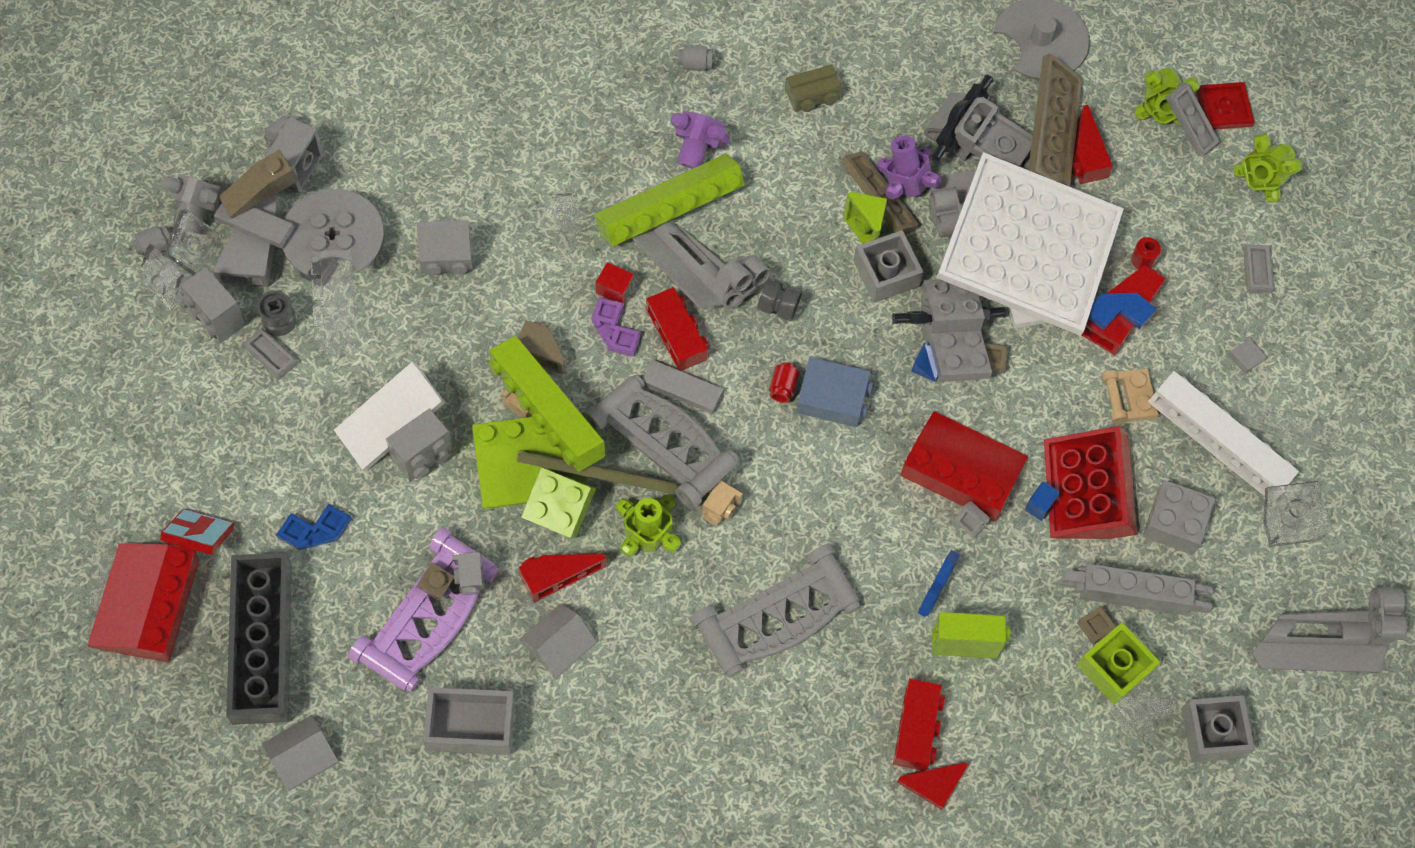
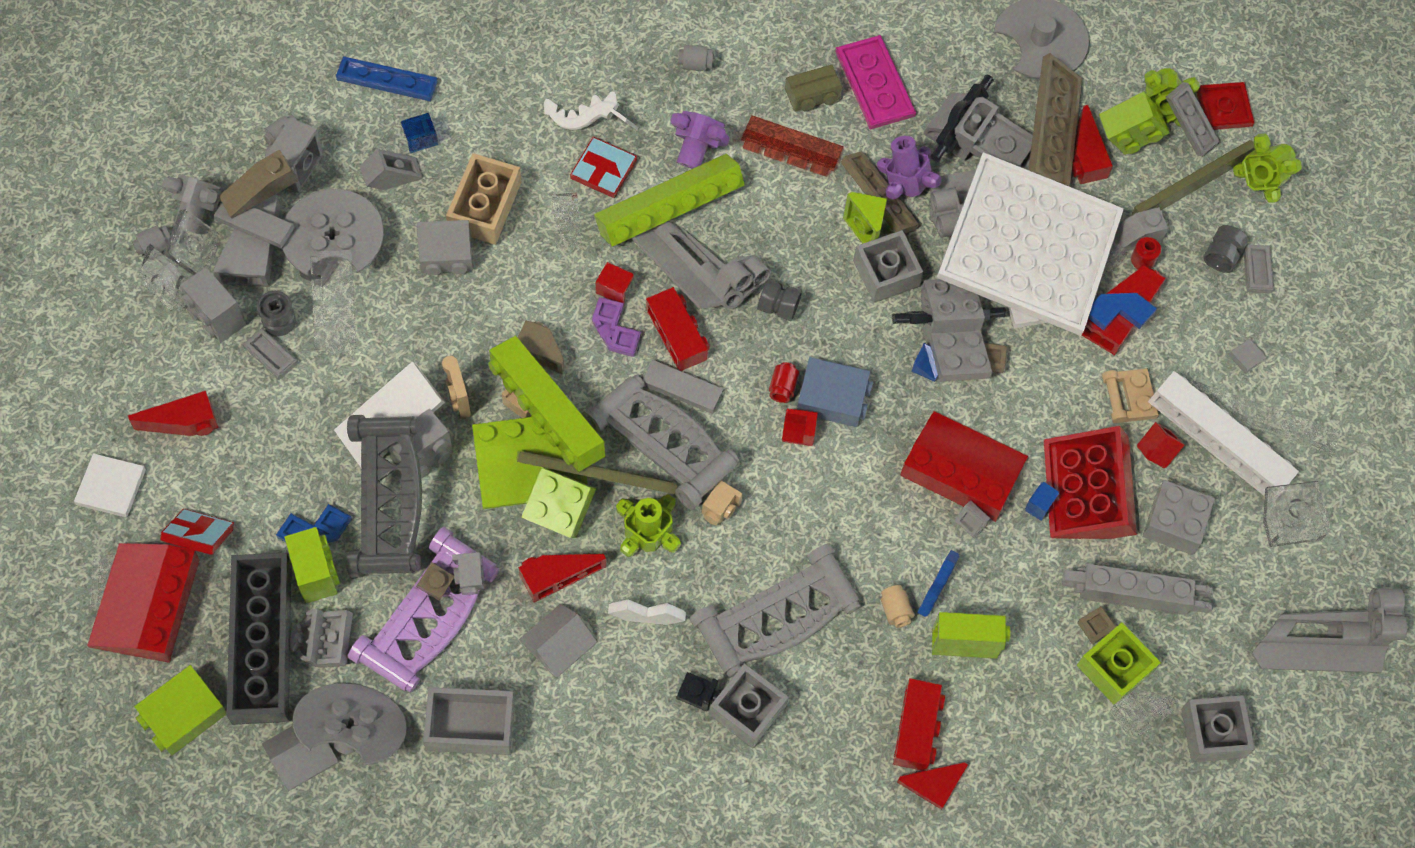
(110, 485): none -> white tile
(179, 711): none -> lime brick
(183, 416): none -> red slope
(312, 564): none -> lime brick
(322, 638): none -> light grey slope
(352, 720): none -> light grey piece
(375, 437): none -> dark grey piece
(386, 78): none -> blue tile
(389, 170): none -> light grey slope
(419, 132): none -> clear blue panel
(456, 387): none -> tan plate
(485, 196): none -> tan brick
(586, 115): none -> white piece
(603, 167): none -> tile
(635, 612): none -> white tile
(698, 691): none -> black bracket
(748, 705): none -> light grey brick
(797, 145): none -> clear red windscreen
(799, 427): none -> red panel
(875, 82): none -> dark pink tile
(897, 606): none -> tan brick
(1134, 123): none -> lime brick
(1141, 225): none -> light grey slope
(1160, 445): none -> red panel
(1196, 179): none -> olive tile
(1225, 248): none -> dark grey wheel

